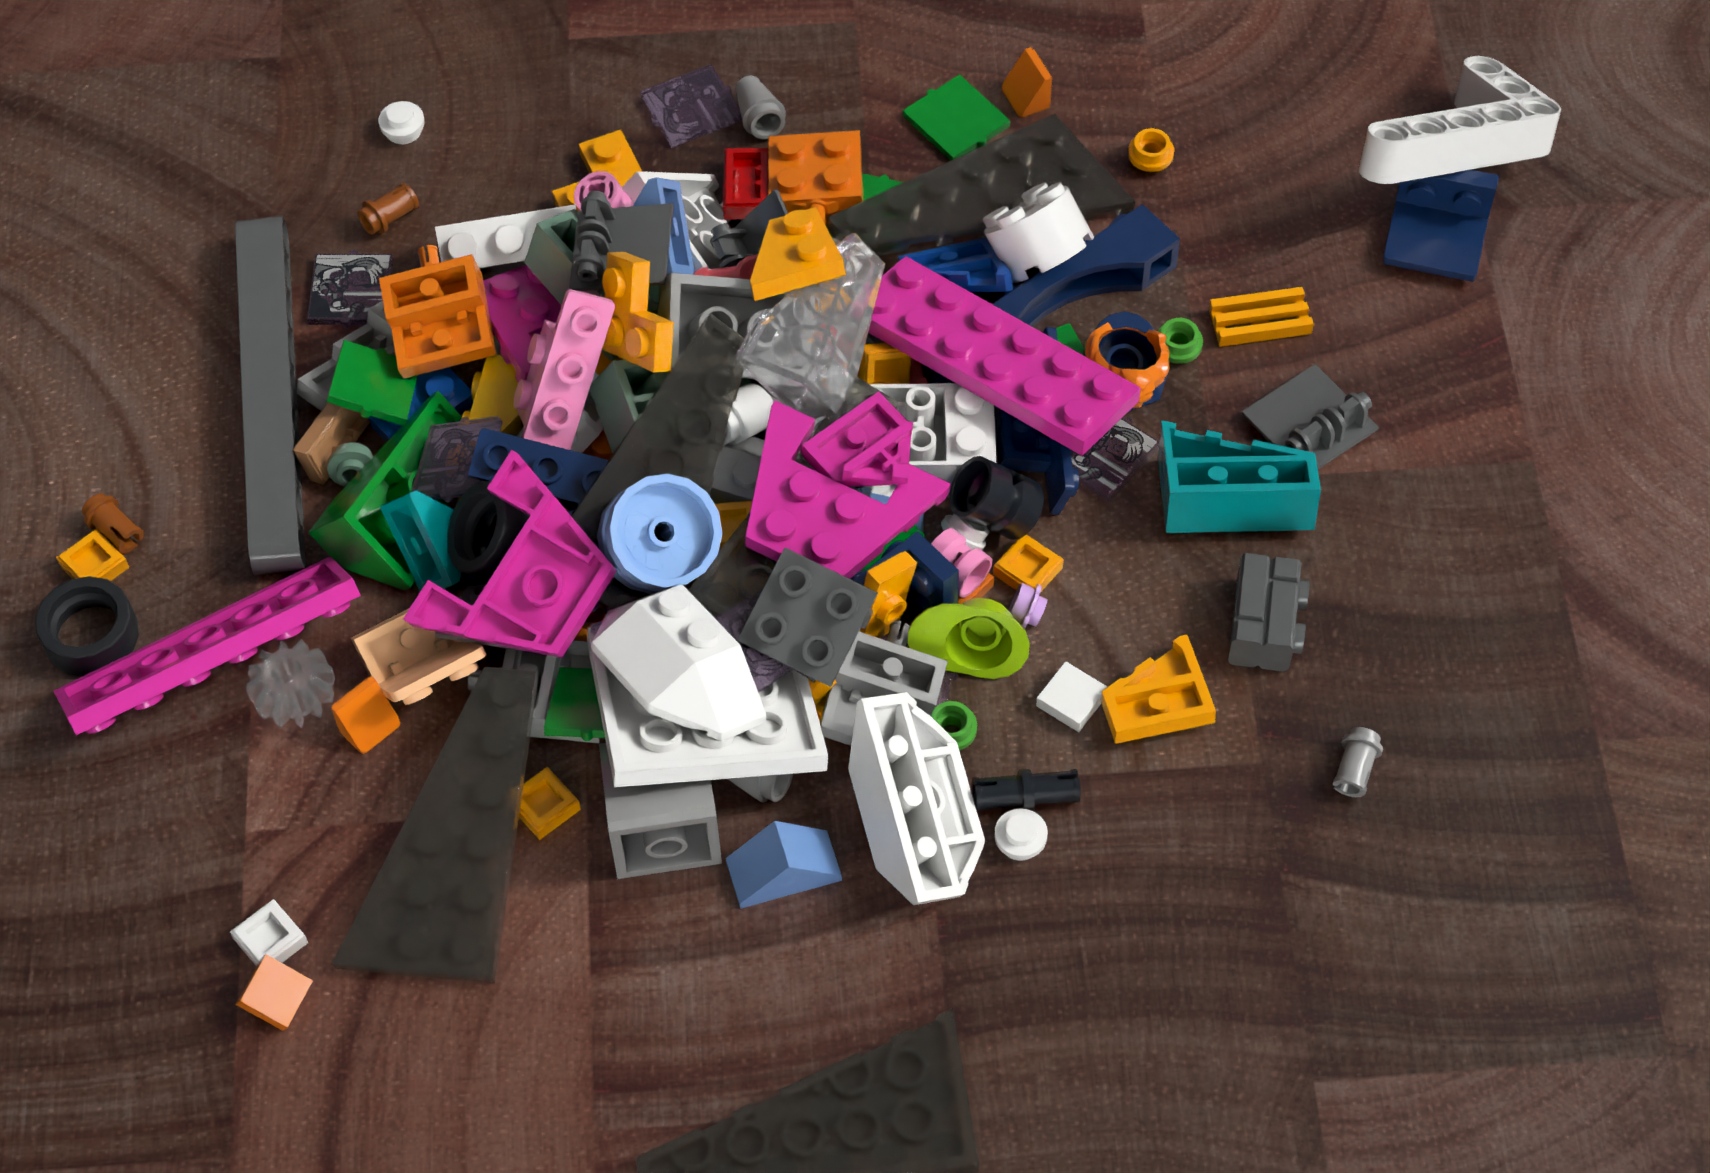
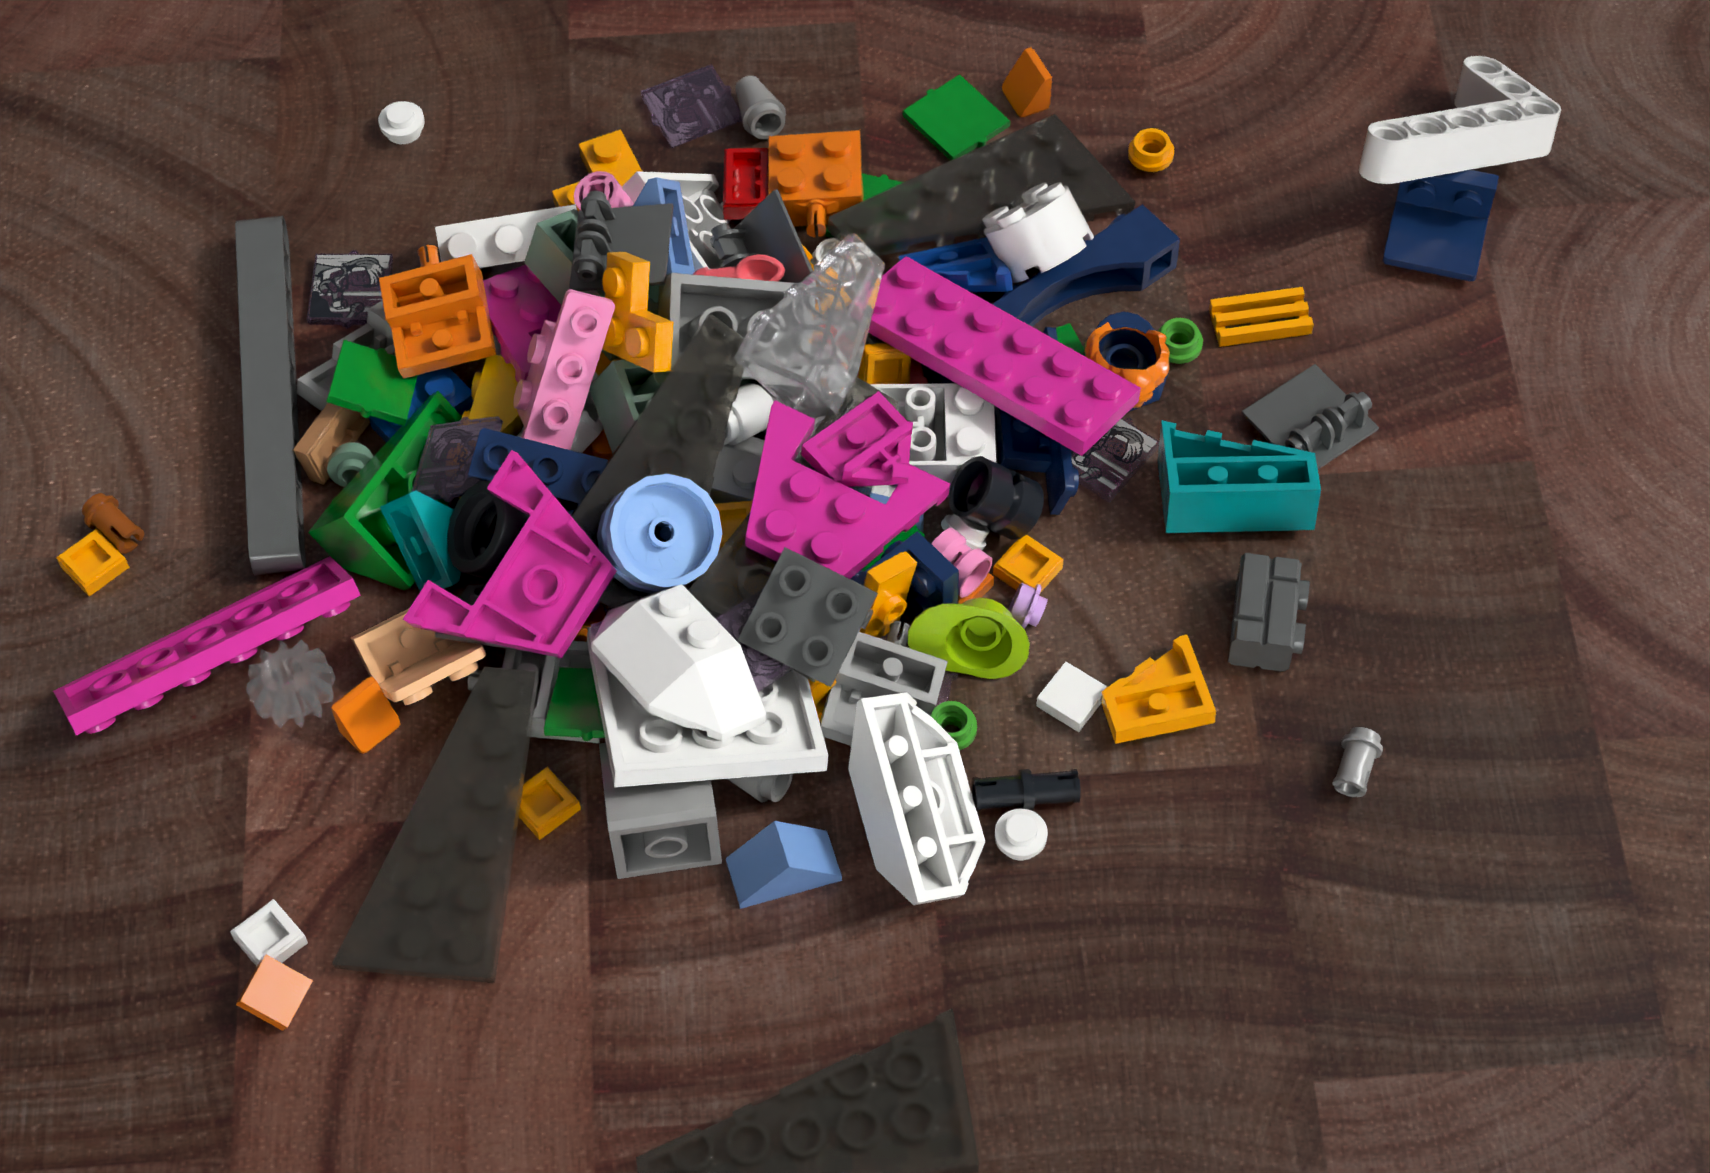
(70, 599): black tyre -> none
(378, 214): dark orange pin -> none
(795, 255): light orange wing -> none

